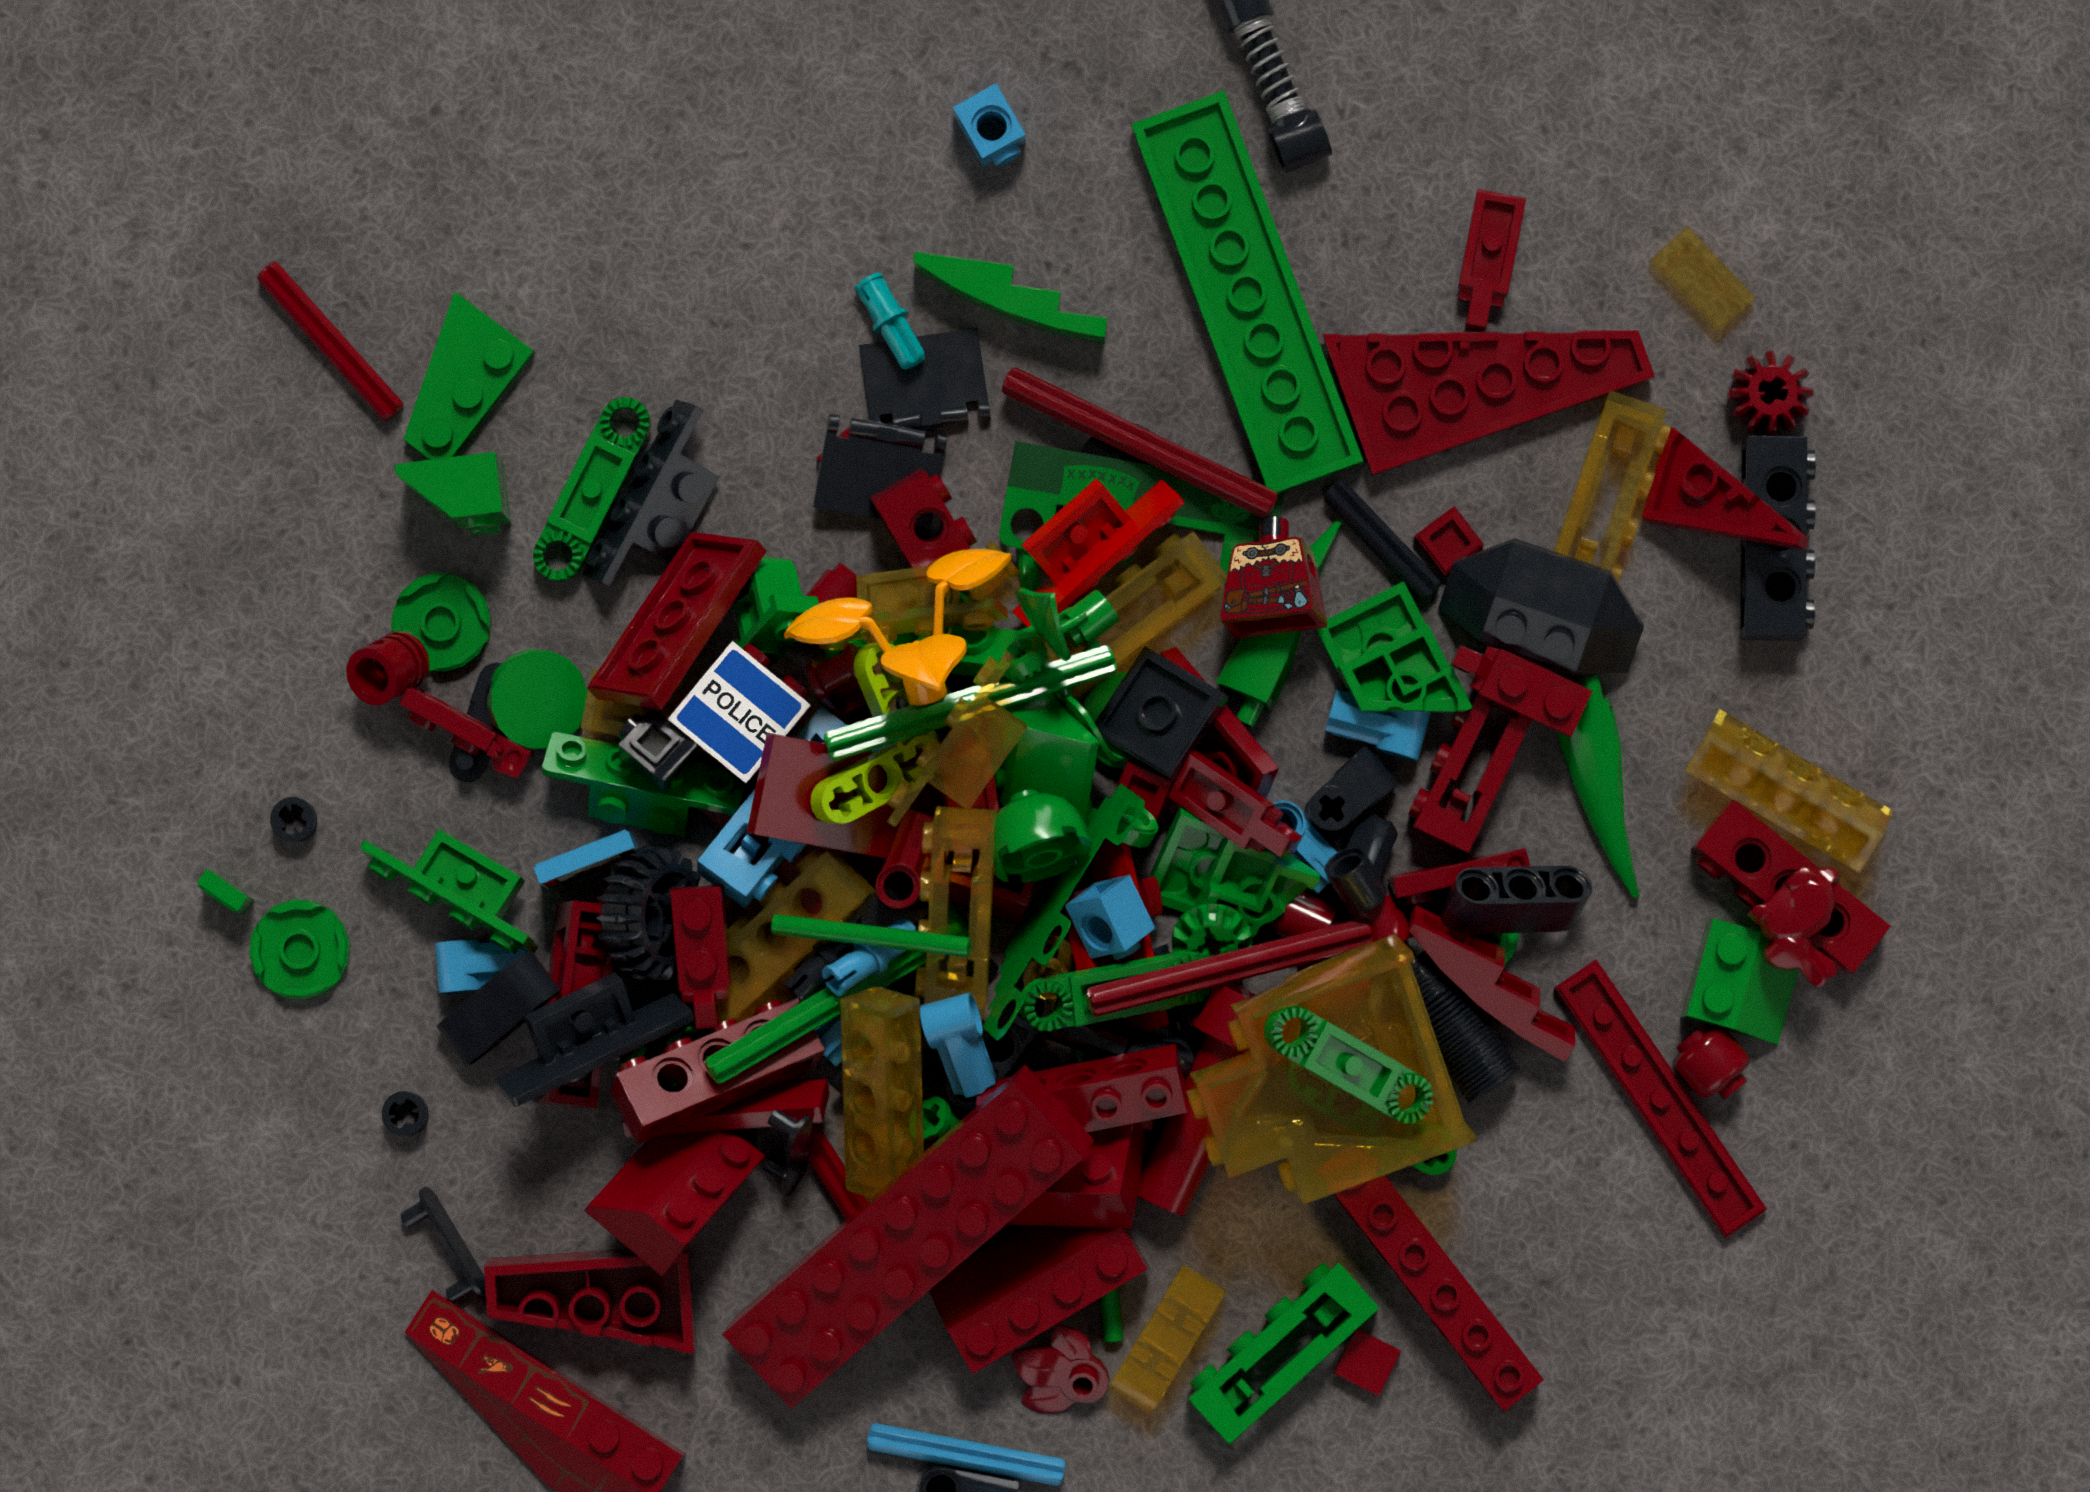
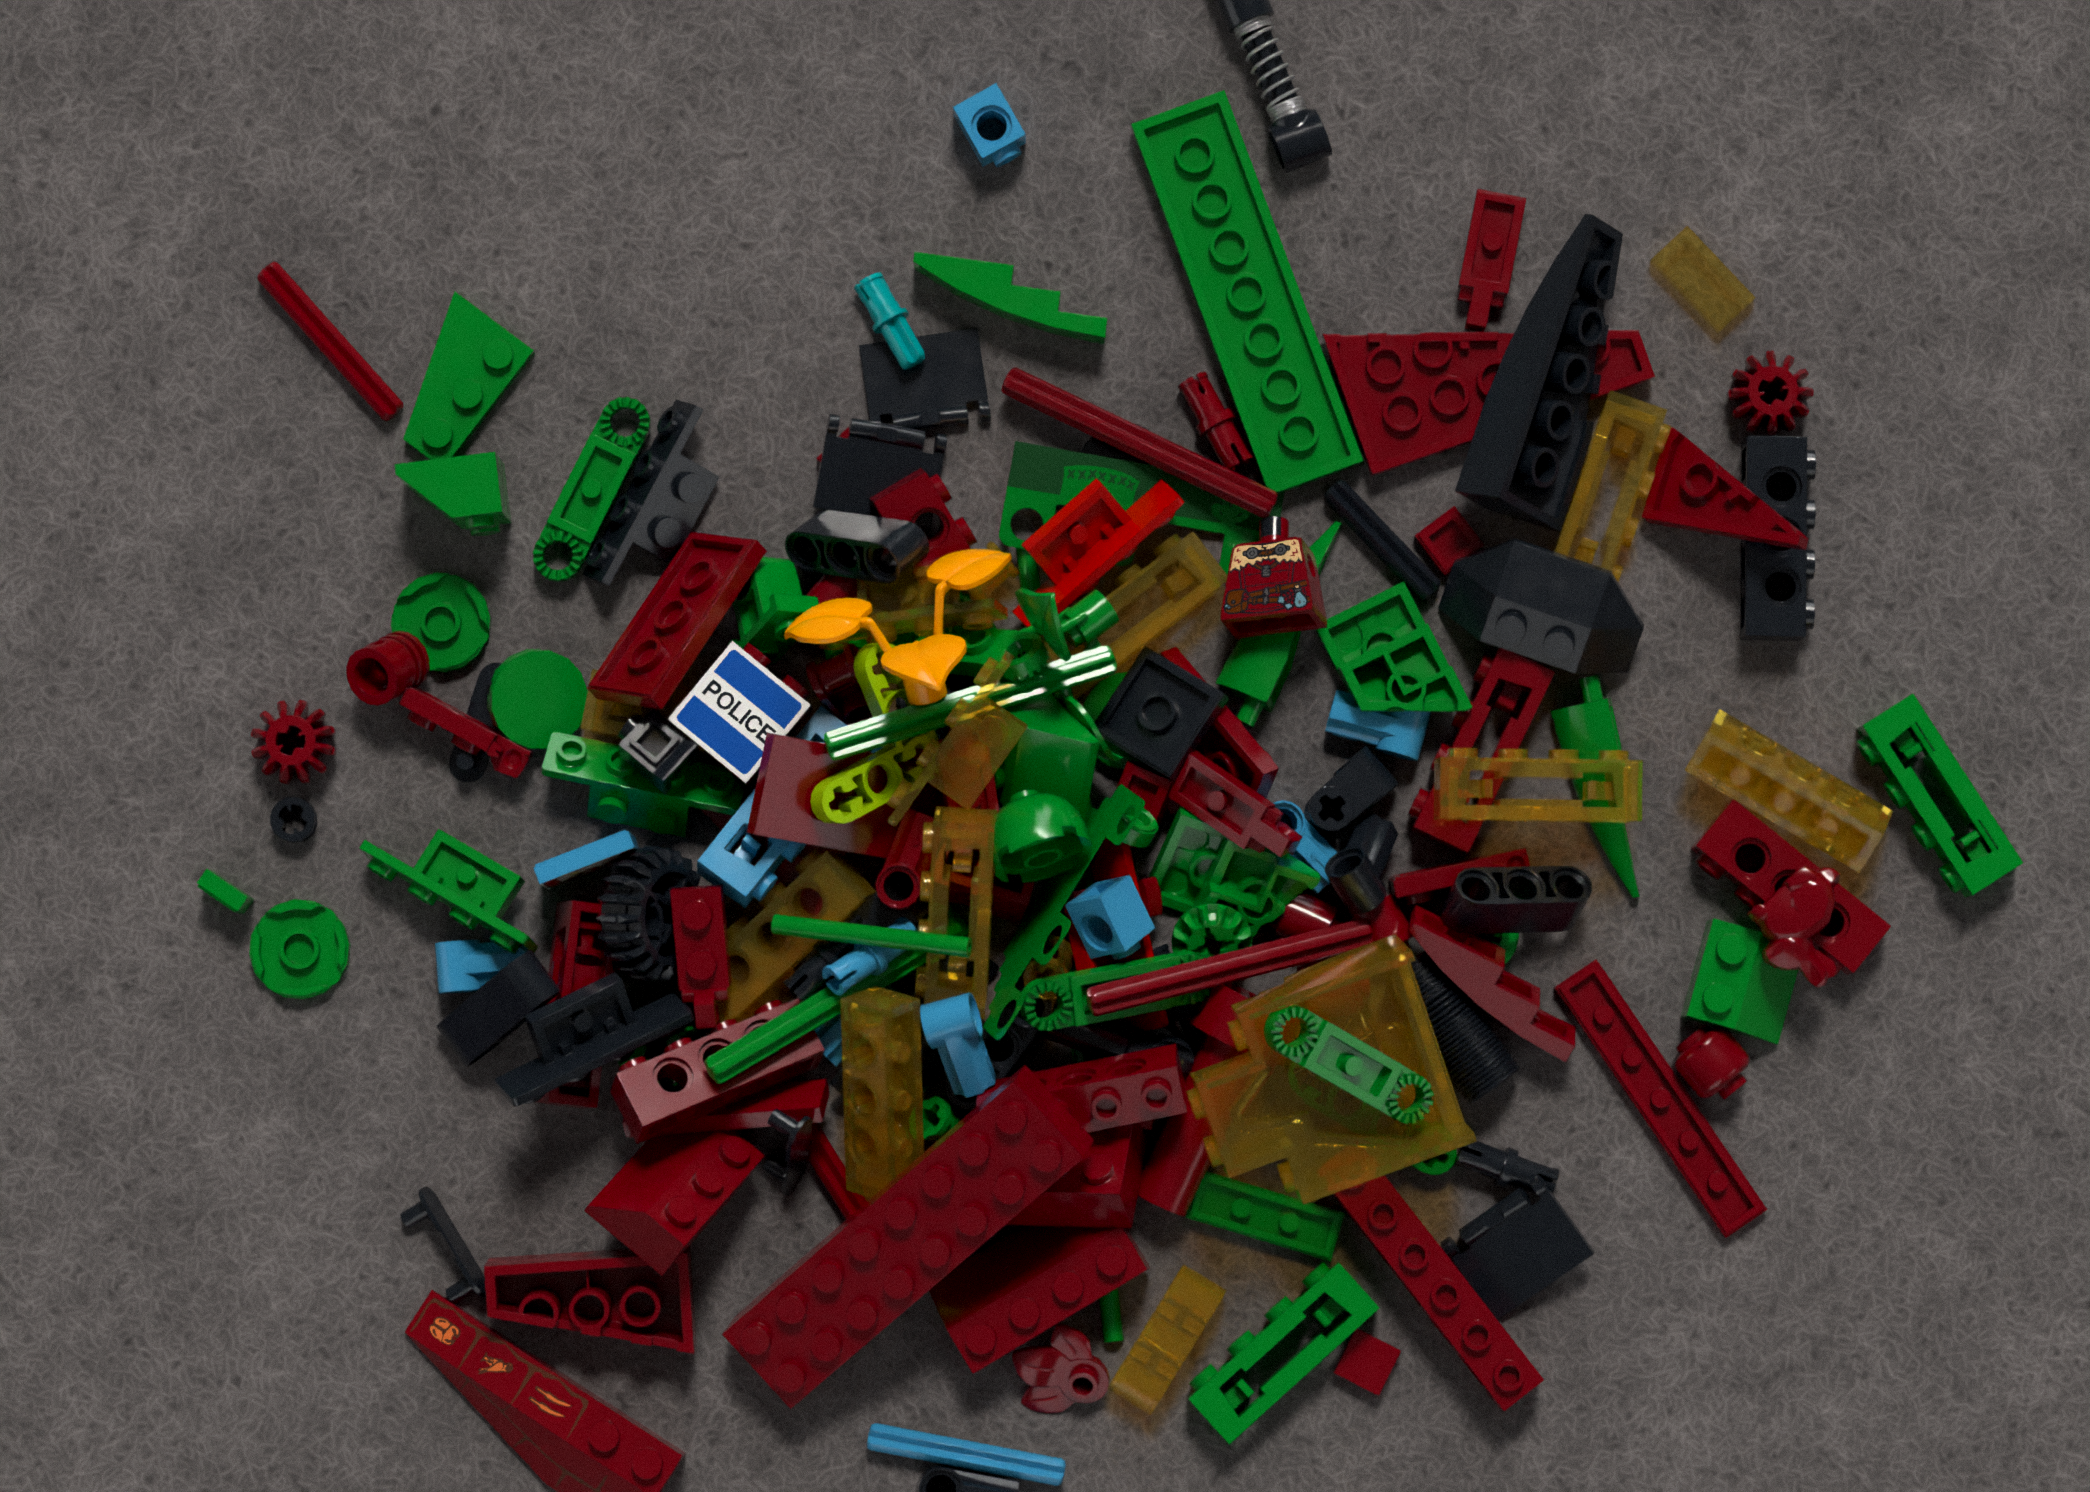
(301, 756): none -> dark red gear
(402, 1098): black bush -> none
(857, 546): none -> black beam
(1215, 421): none -> dark red pin
(1266, 1216): none -> green tile
(1504, 1166): none -> black pin
(1518, 1248): none -> black piece
(1524, 688): dark red hinge -> none
(1538, 405): none -> black wedge
(1621, 787): none -> clear yellow brick
(1930, 826): none -> green brick

